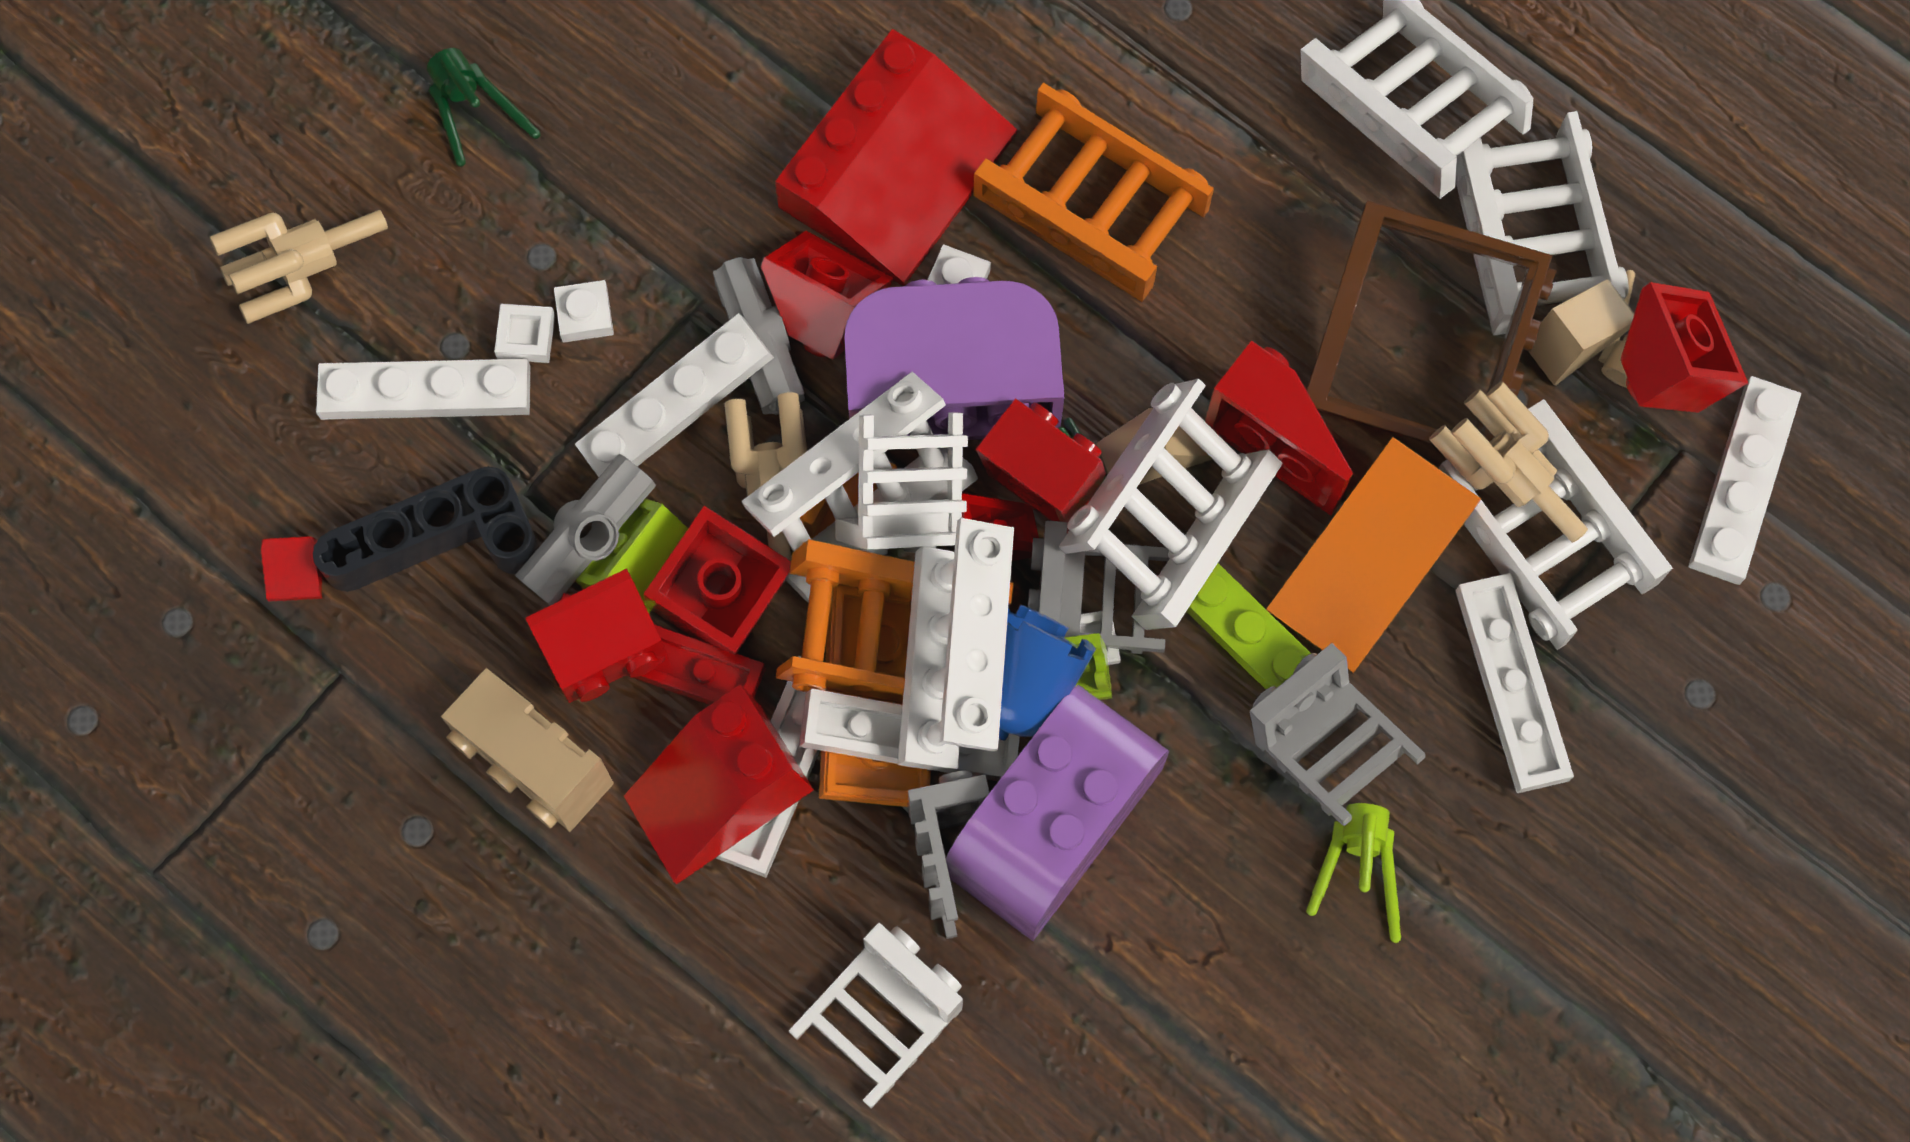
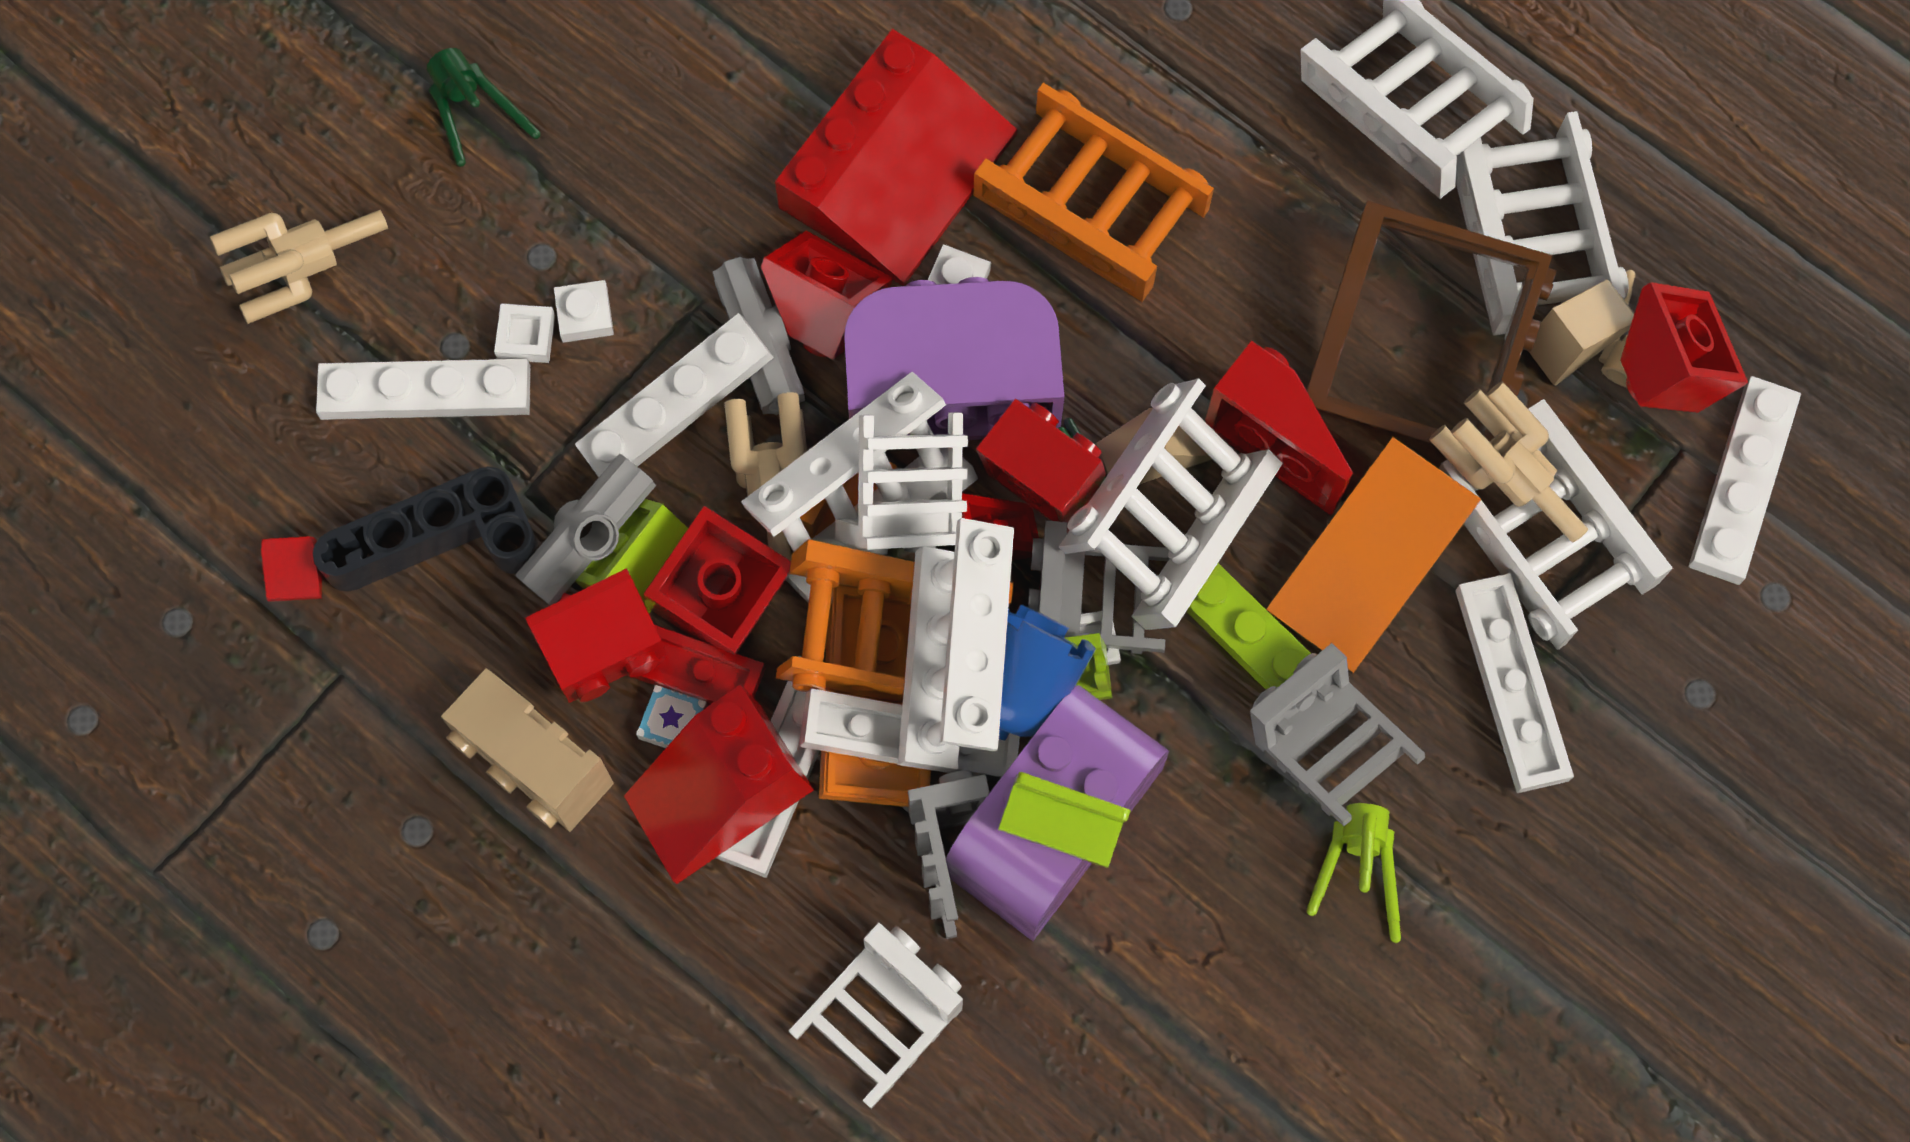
(667, 715): none -> tile
(1063, 819): none -> lime panel

